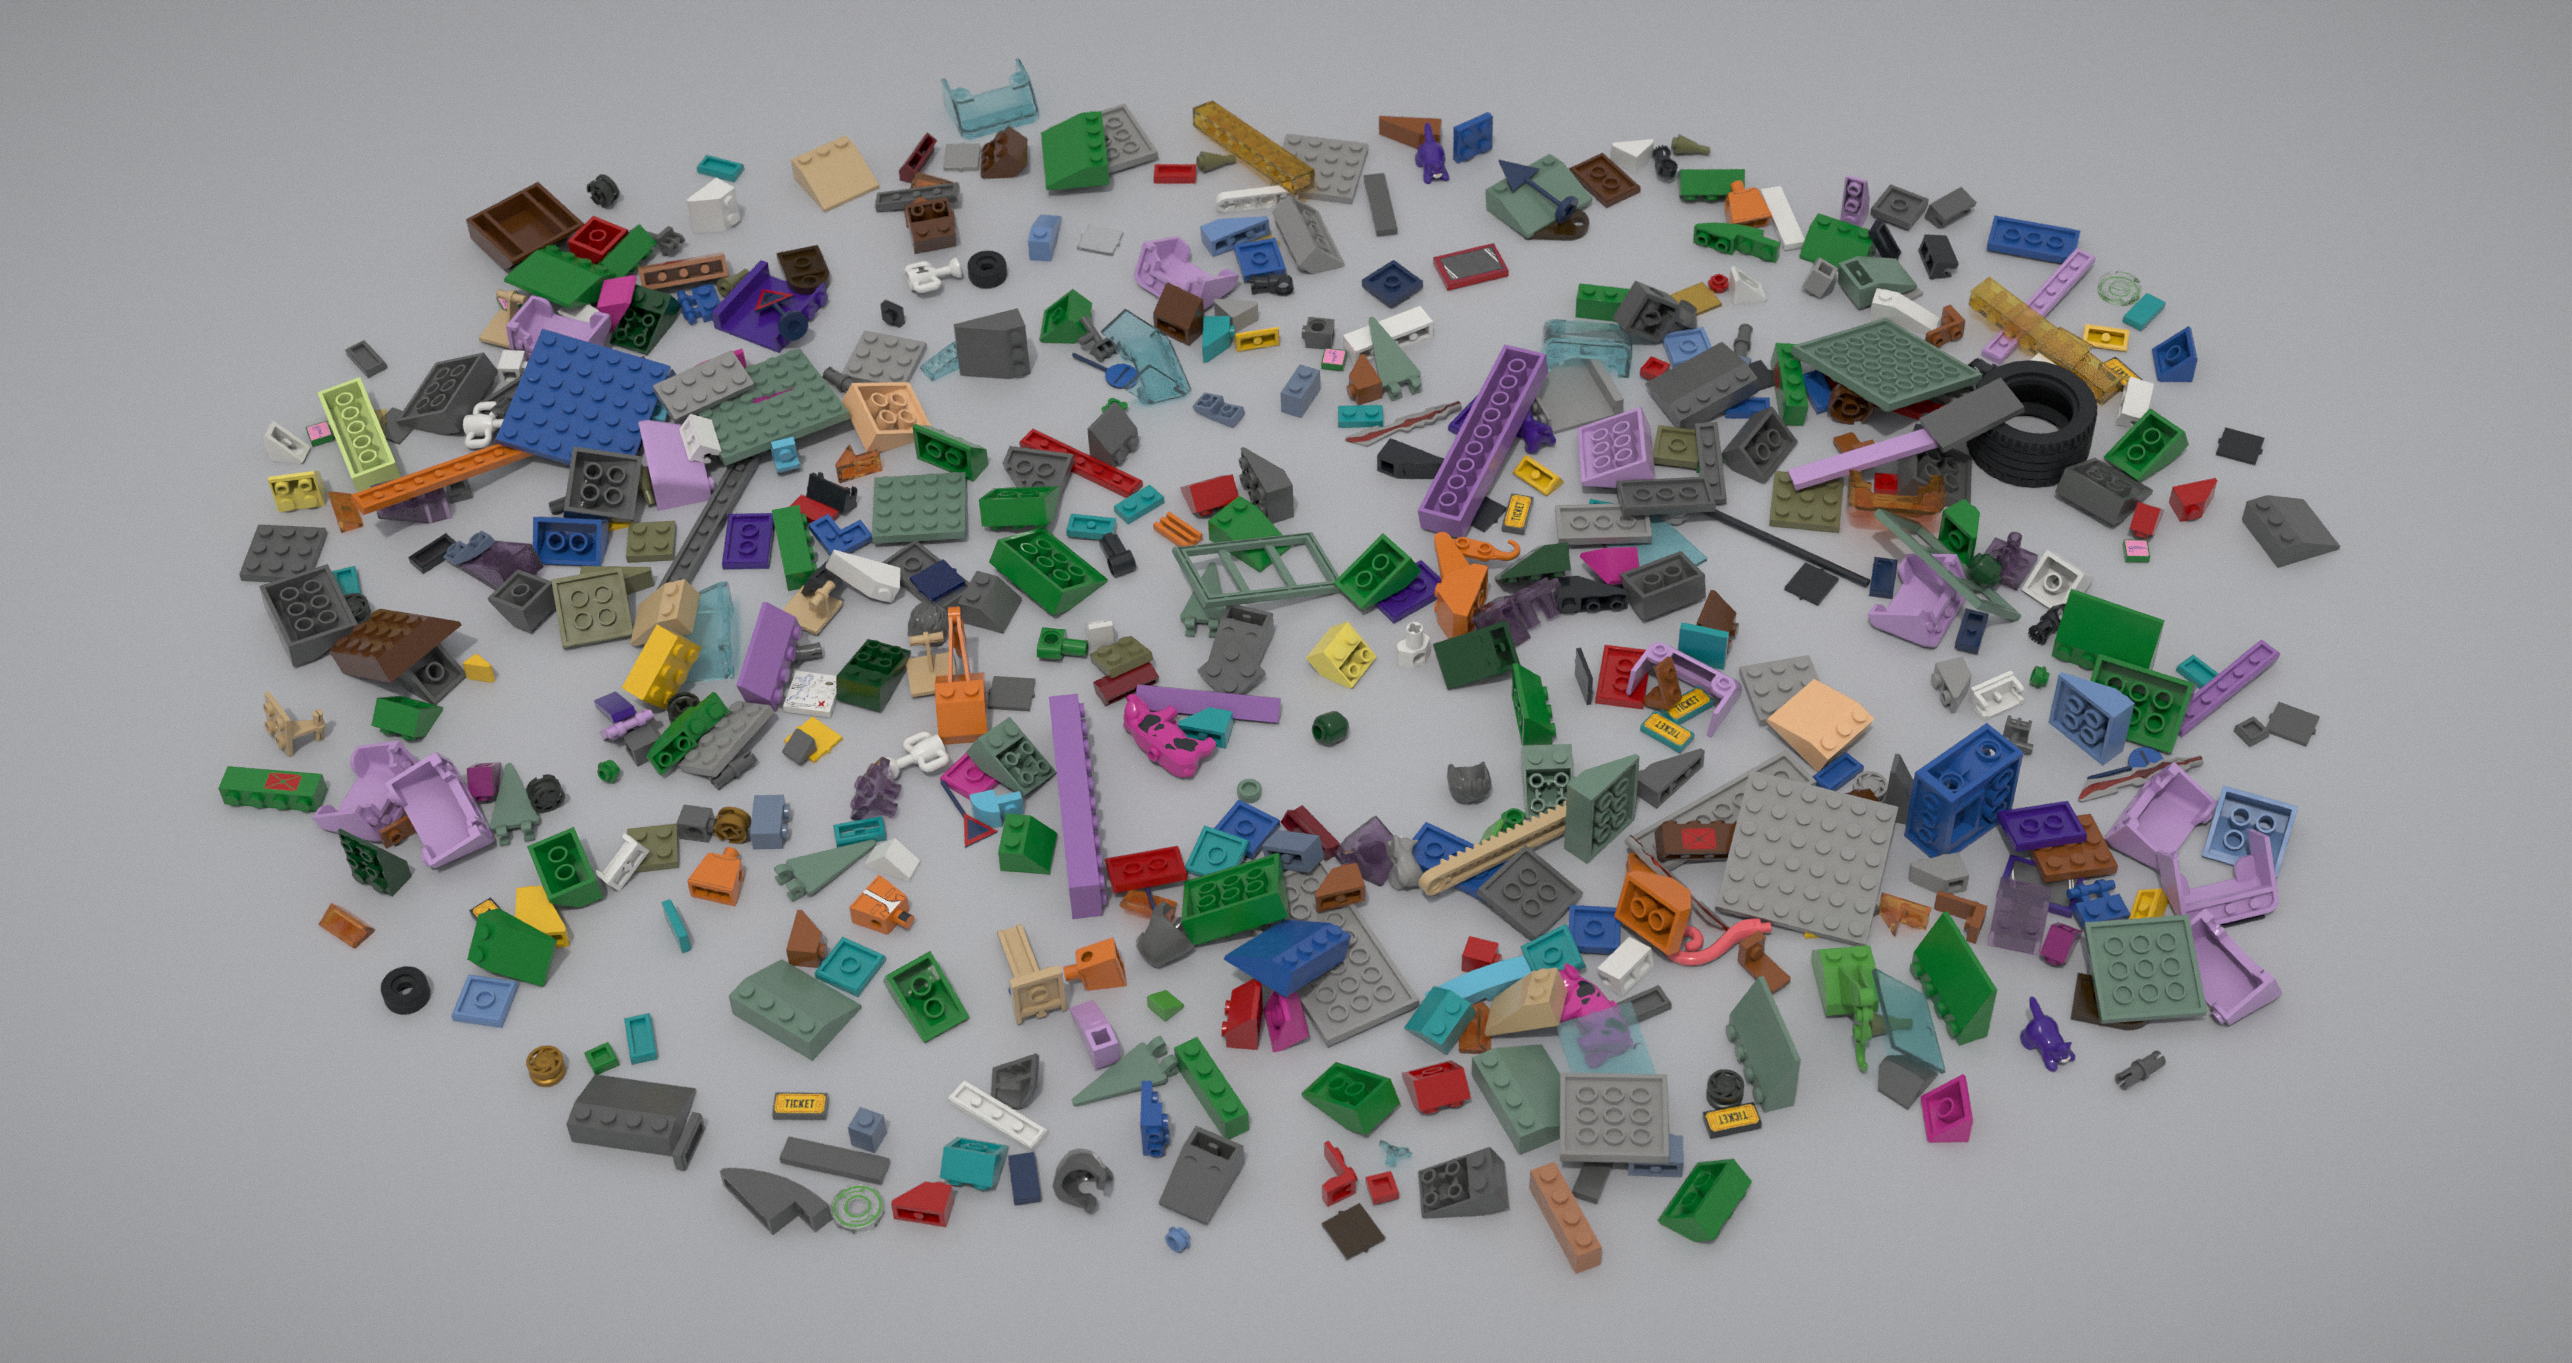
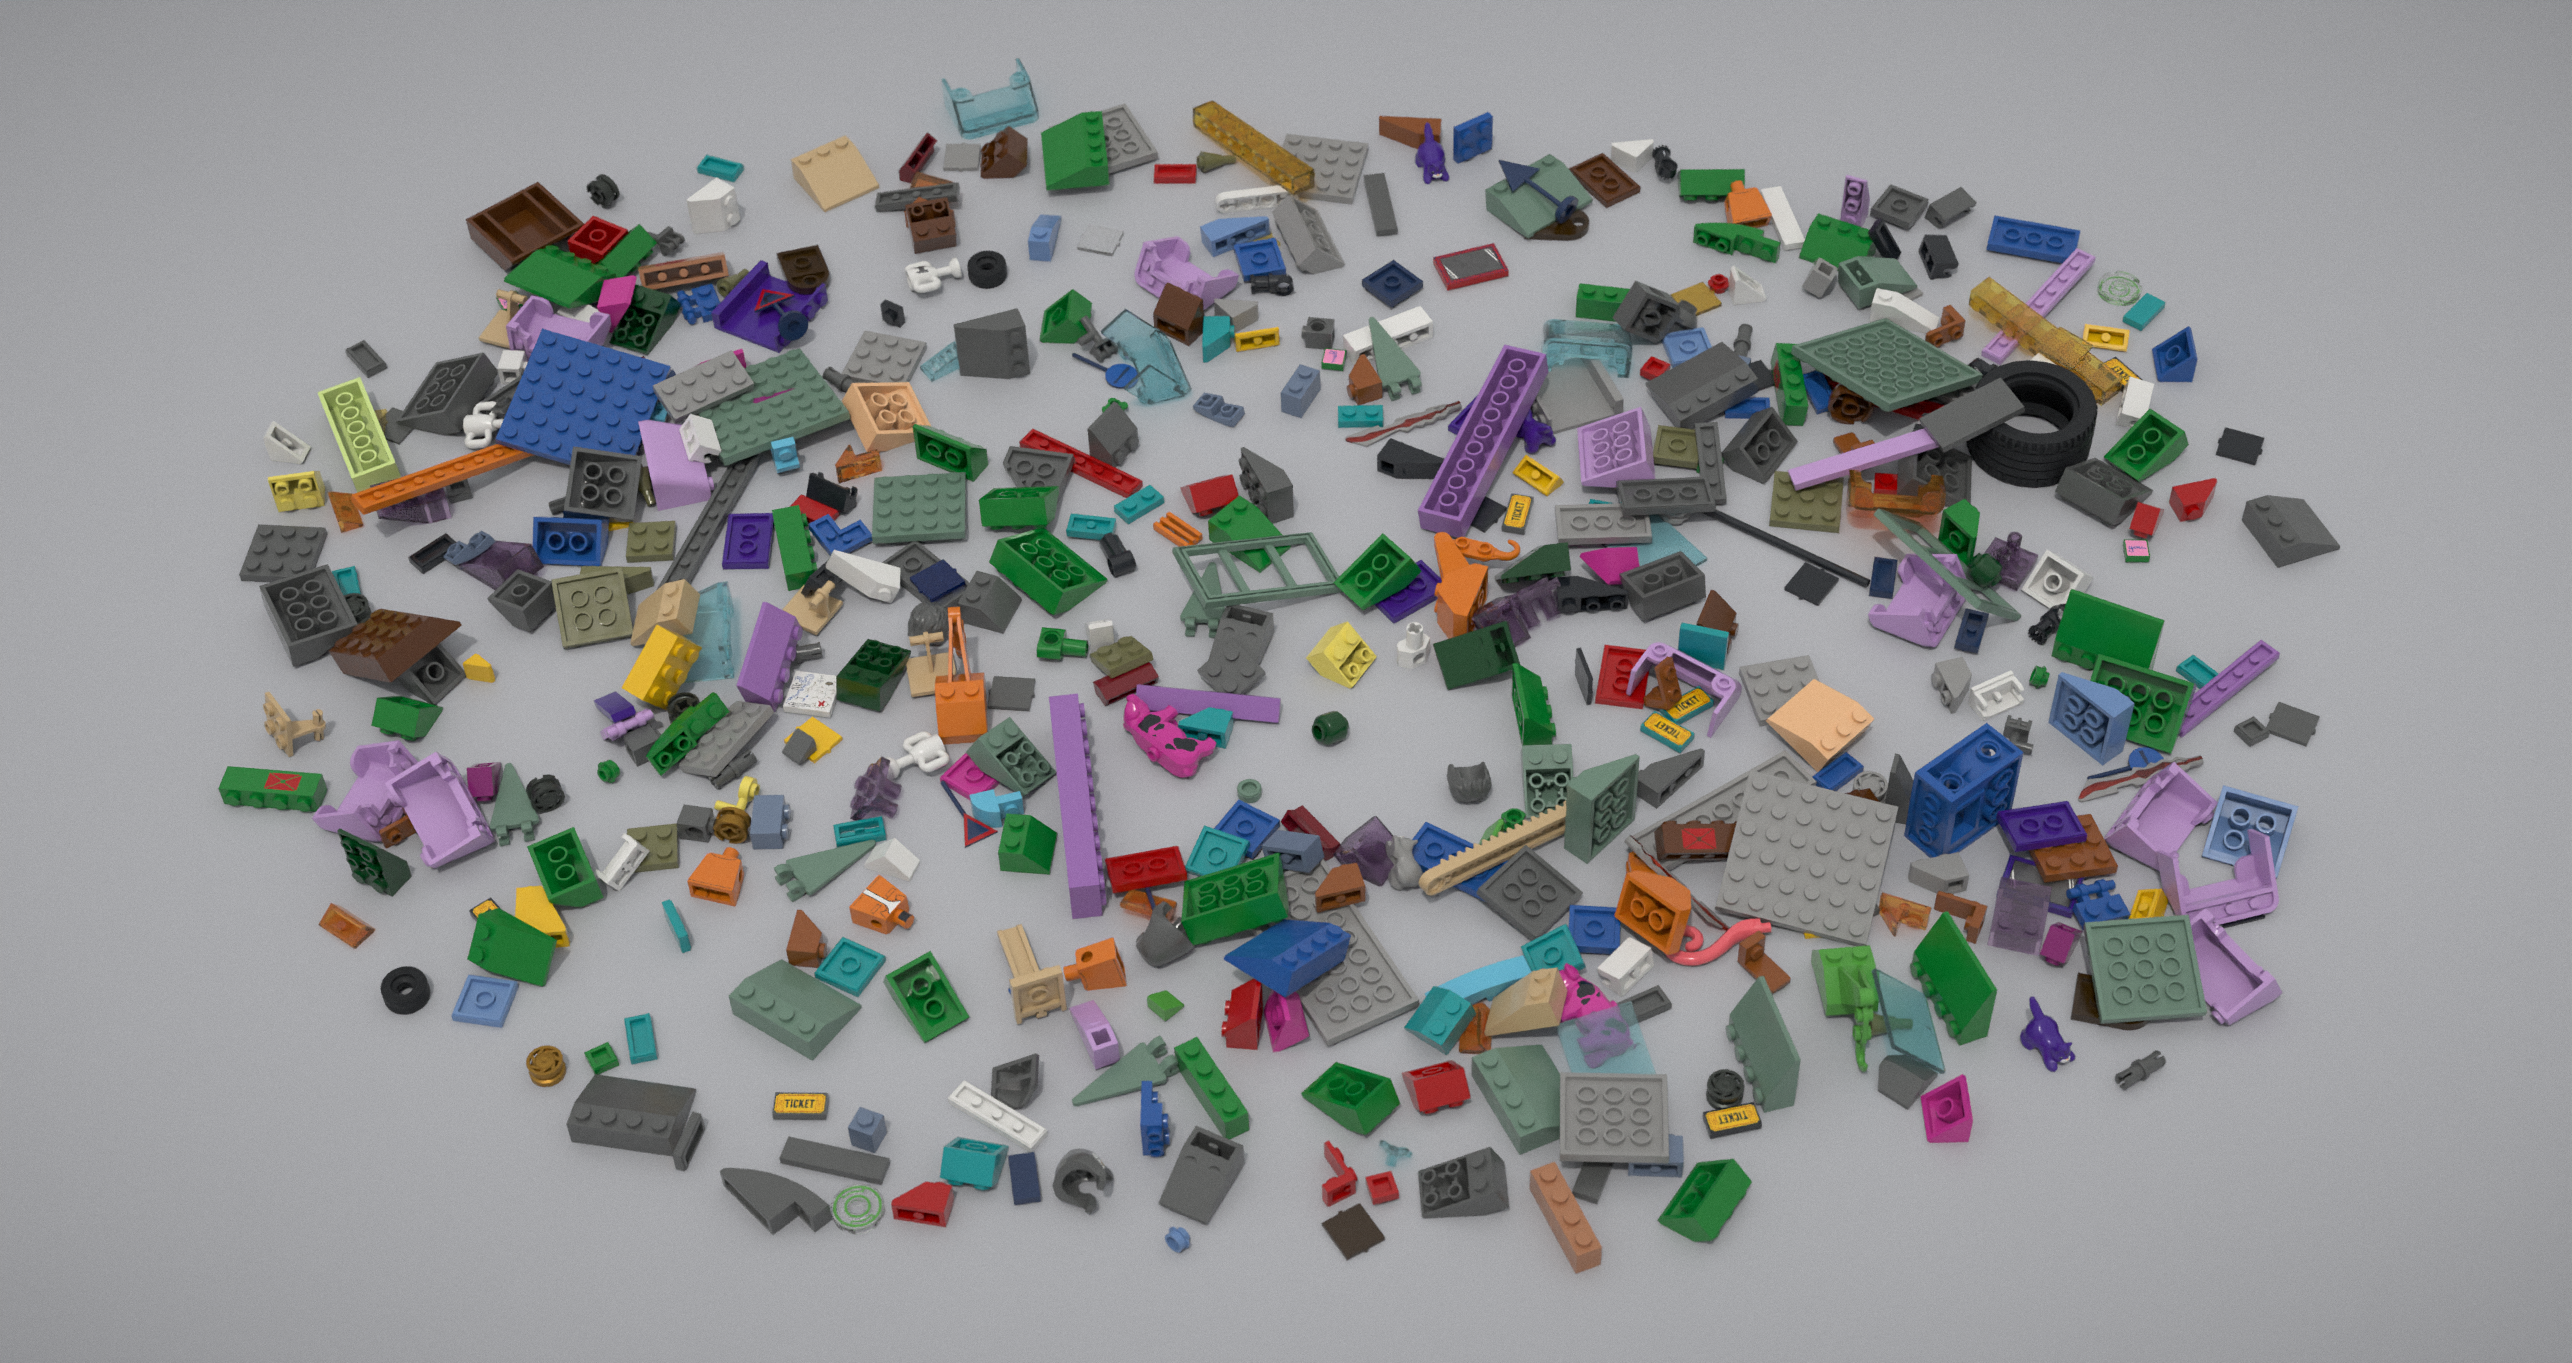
(319, 433): tile -> none
(746, 792): none -> light yellow plate
(1479, 954): red brick -> none
(1684, 145): olive cone -> none

